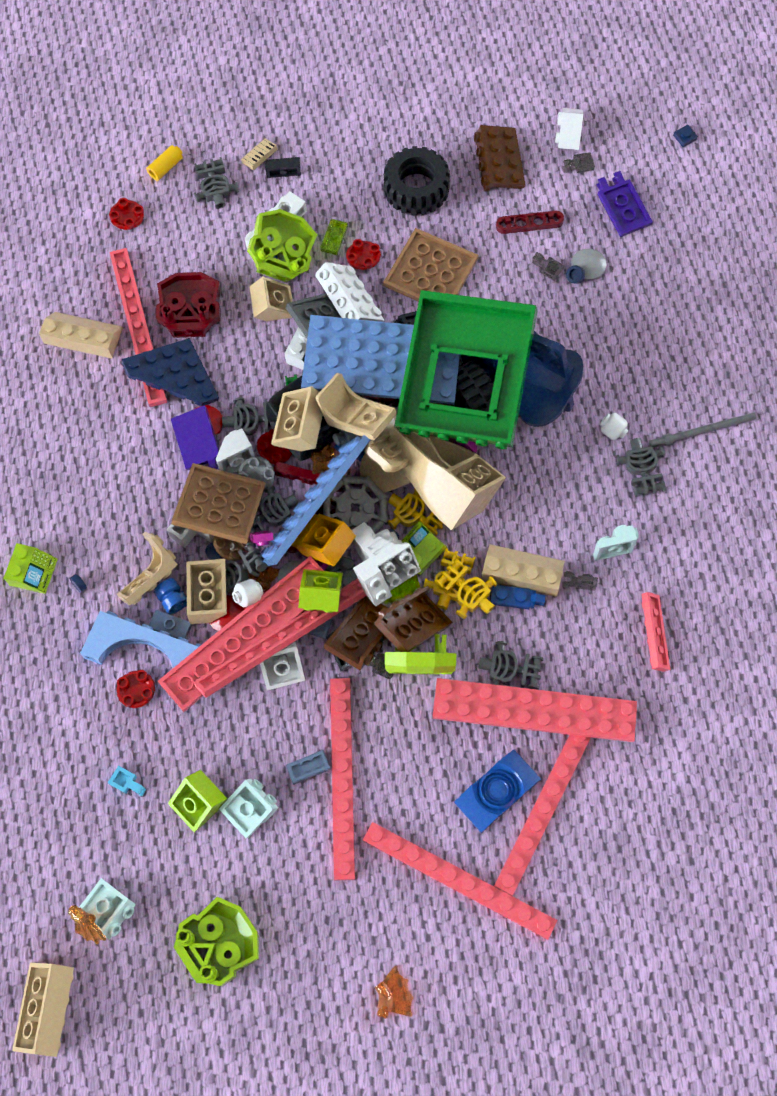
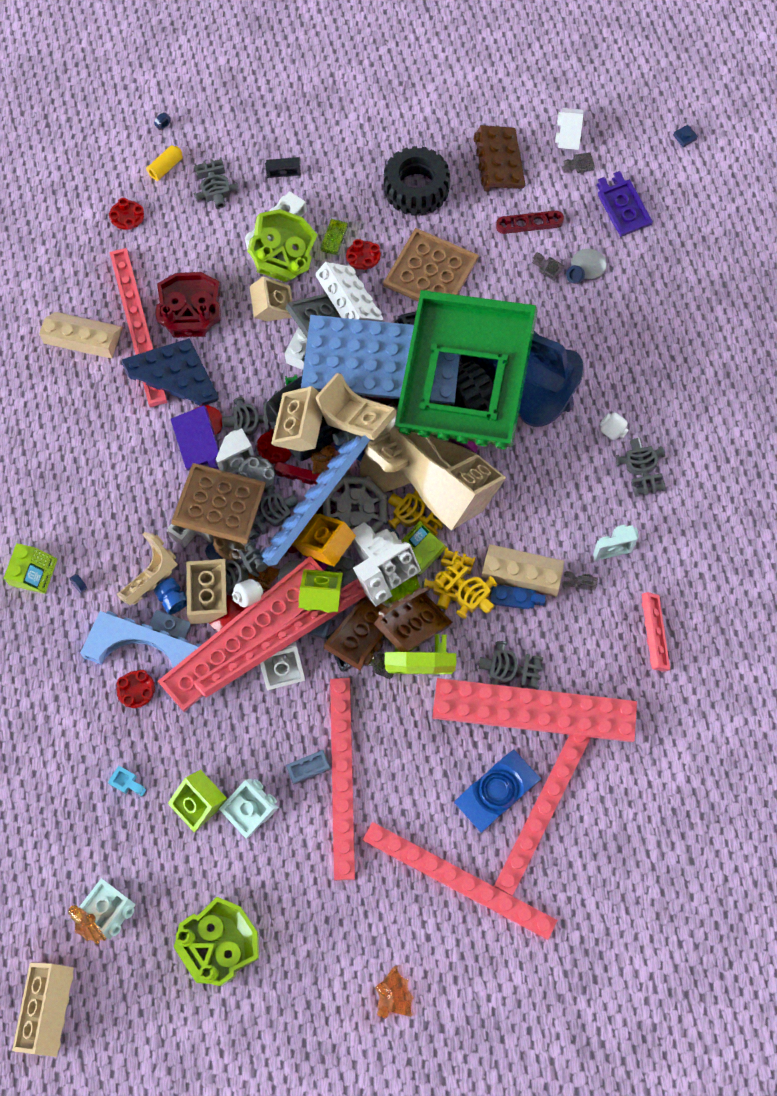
(162, 121): none -> dark blue tile
(259, 154): tan tile -> none
(261, 537): dark pink plate -> none
(669, 438): flat silver bar -> none

